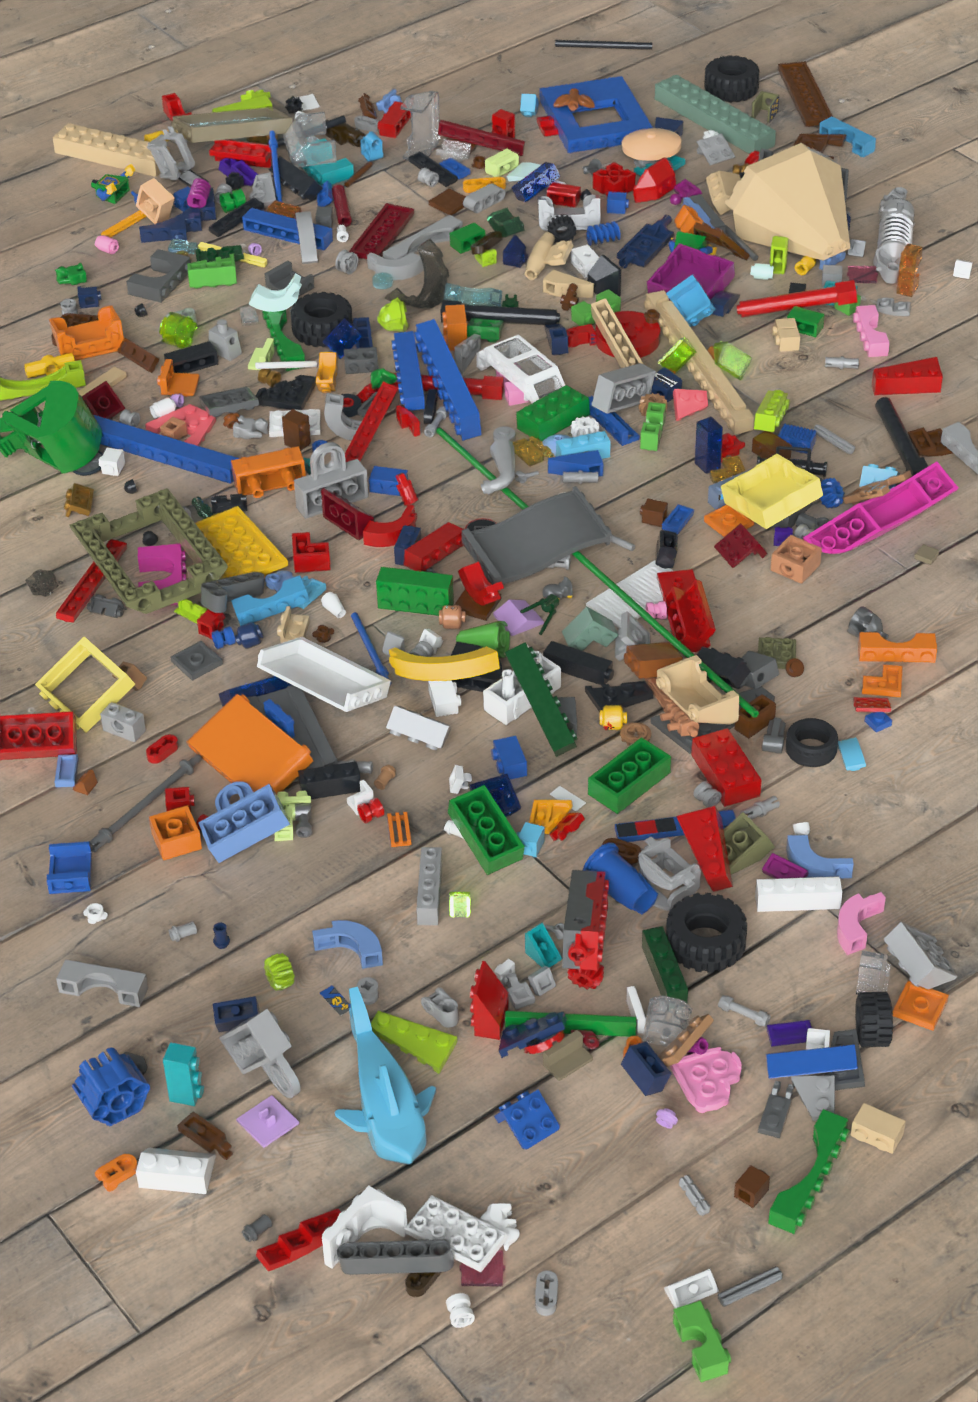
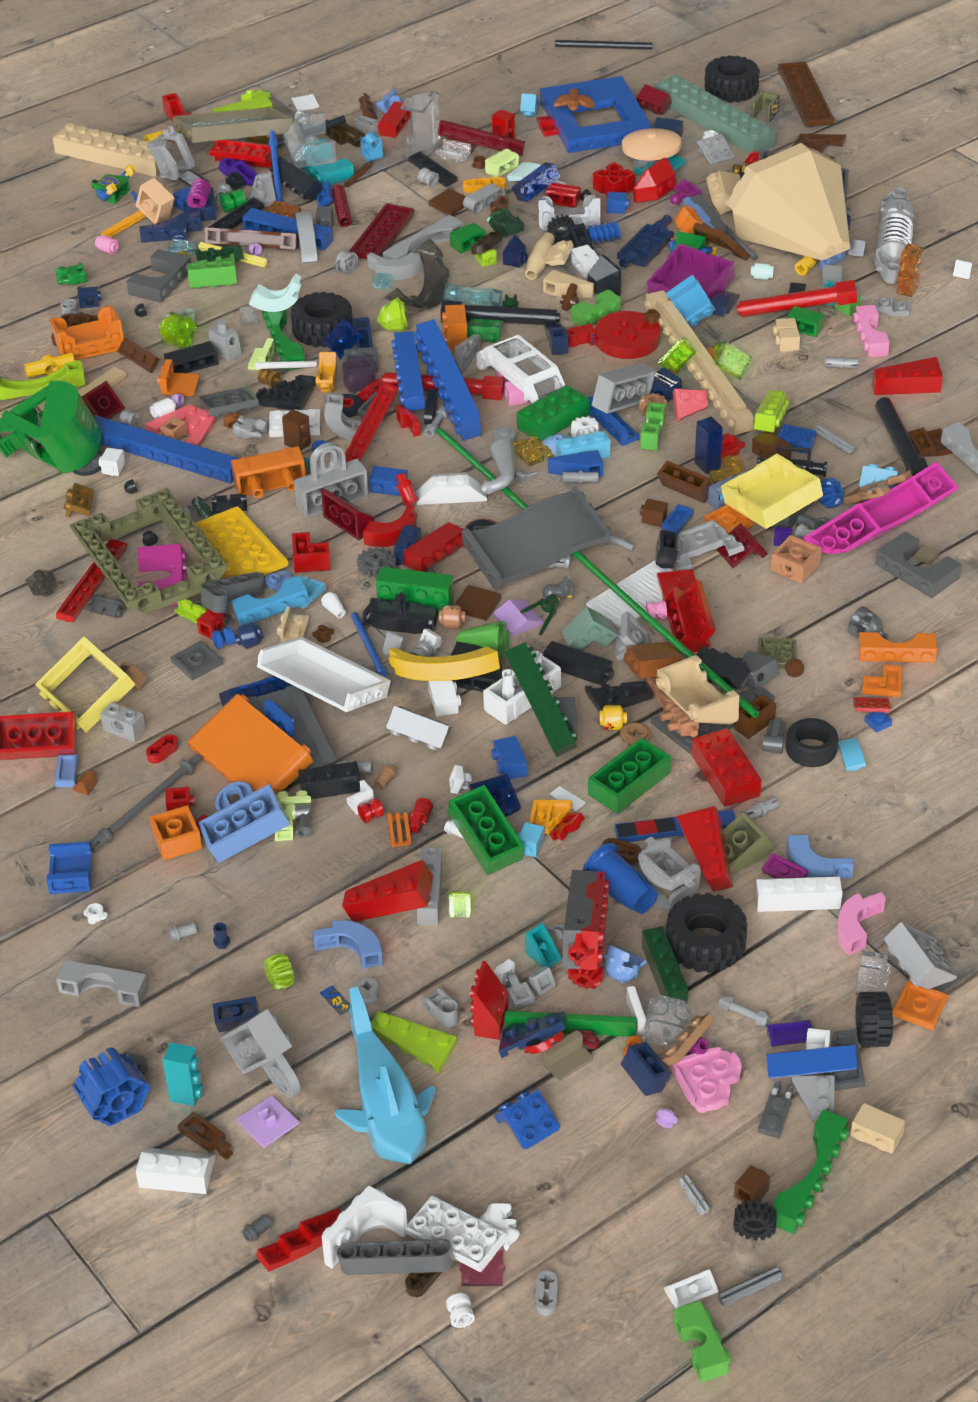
(124, 1168): orange plate -> none
(246, 237): none -> arch
(280, 277): dark grey panel -> none
(293, 105): black gear -> none
(342, 235): white pin -> none
(358, 373): none -> clear purple brick
(372, 560): none -> dark grey gear
(381, 375): green piece -> none
(390, 894): none -> red wedge
(400, 615): none -> black piece
(420, 814): none -> red hinge
(450, 489): none -> white wedge
(455, 168): blue plate -> none
(478, 586): red arch -> none
(501, 203): none -> reddish brown piece
(579, 236): none -> black slope
(594, 166): dark grey piece -> none
(614, 334): tan brick -> none
(622, 964): none -> medium blue helmet
(653, 99): none -> dark red brick
(684, 481): none -> reddish brown brick
(703, 539): none -> light grey wing
(705, 793): light grey wheel -> none
(755, 1220): none -> black tyre
(778, 254): lime brick -> none
(801, 828): white hinge -> none
(862, 142): dark azure arch -> none
(862, 274): clear pink piece -> none
(927, 580): none -> dark grey arch

